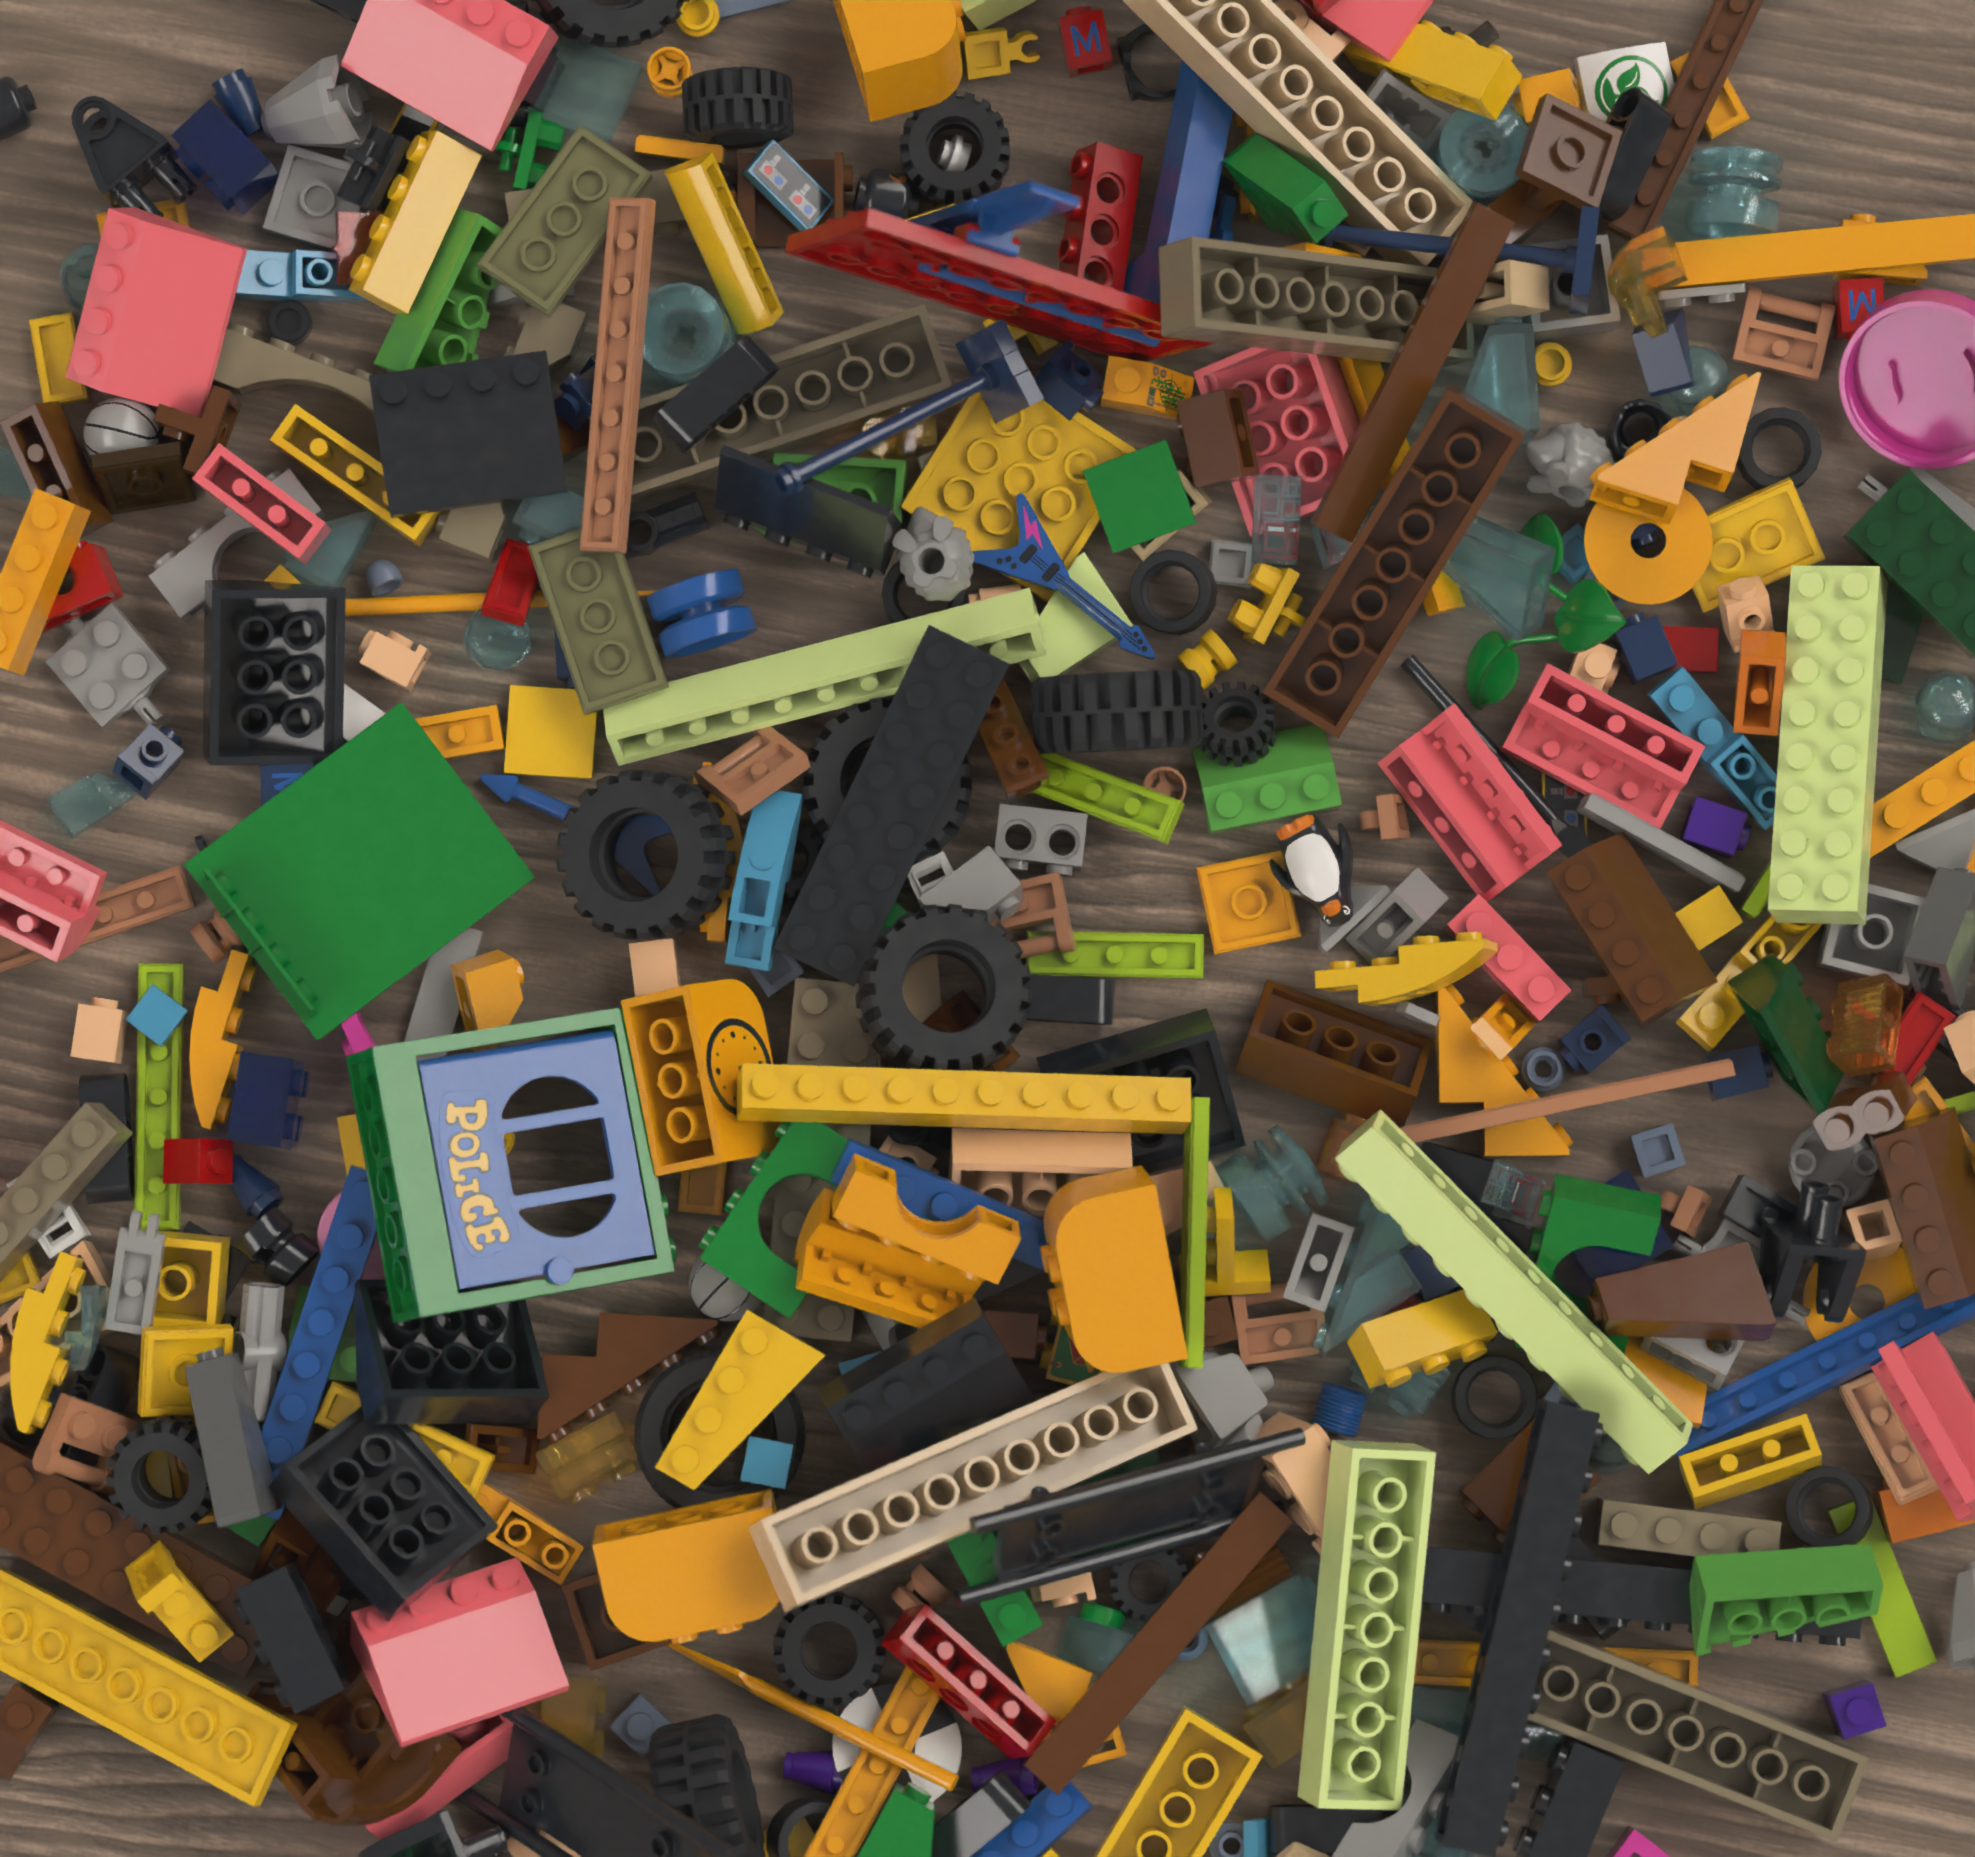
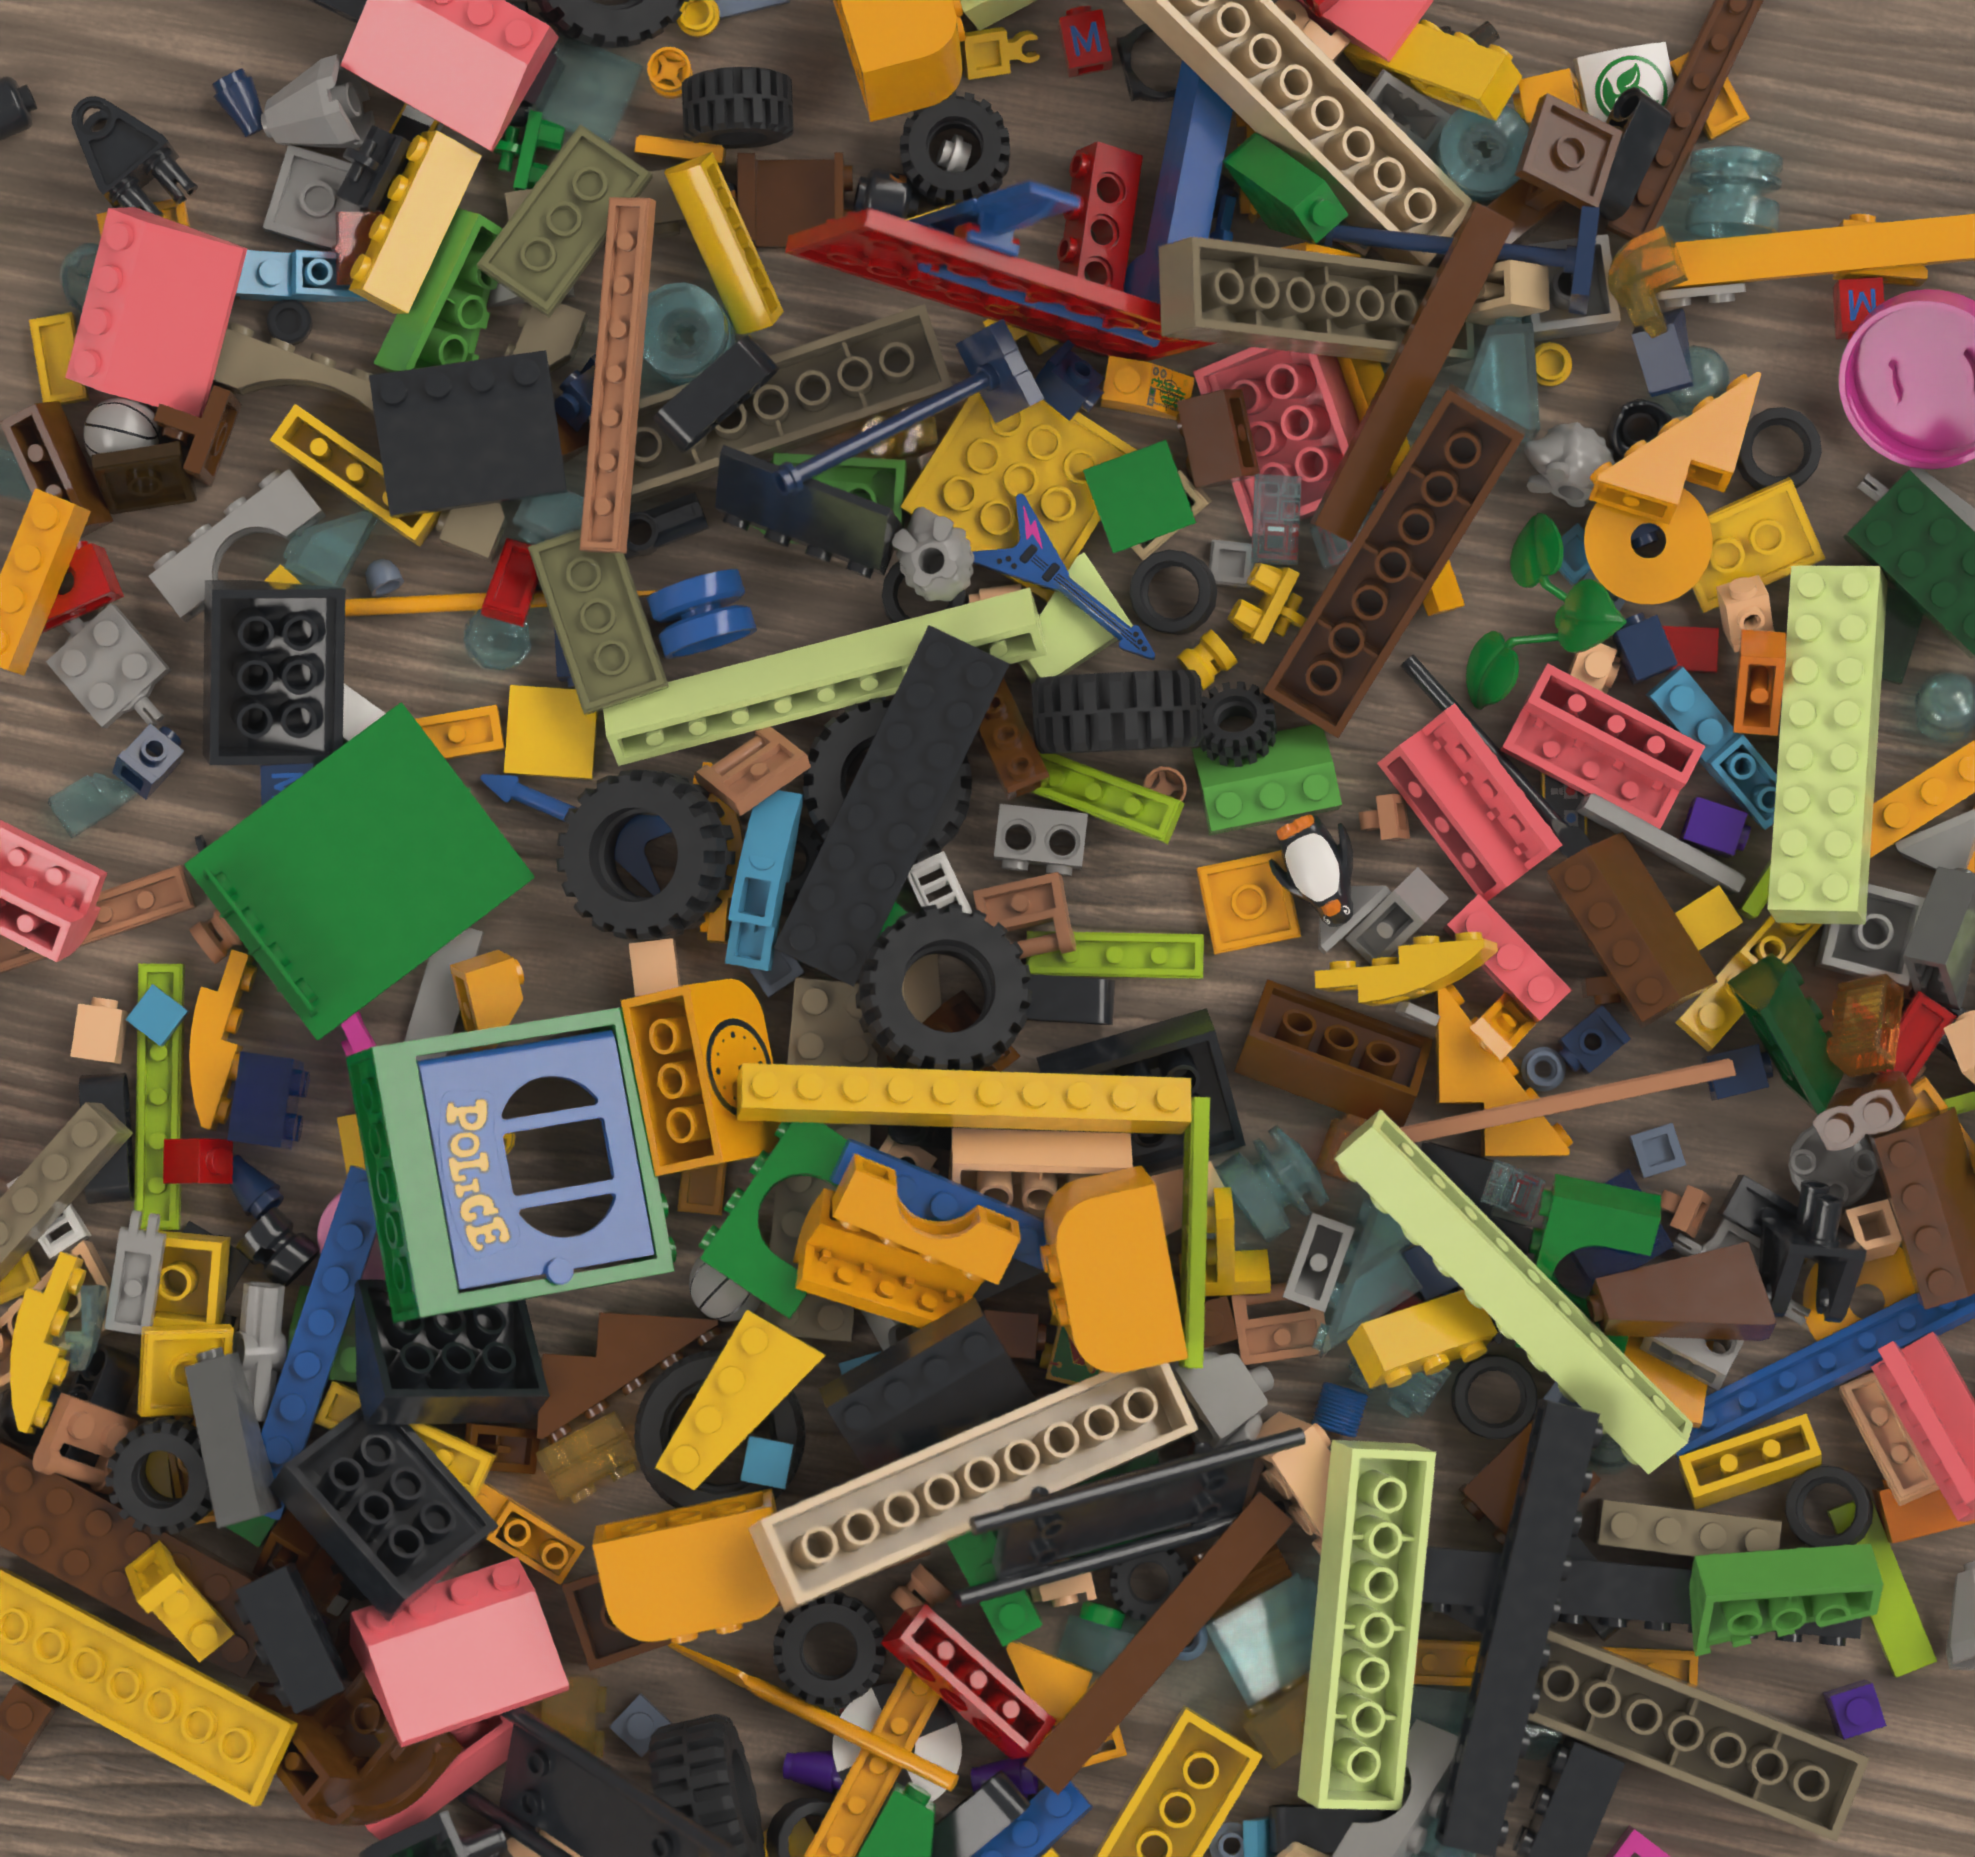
(231, 162): clear blue brick -> none
(262, 504): coral brick -> none
(393, 658): light nougat brick -> none
(787, 186): tile -> none
(981, 885): light grey slope -> none
(1504, 575): clear light blue slope -> none
(1782, 347): nougat plate -> none

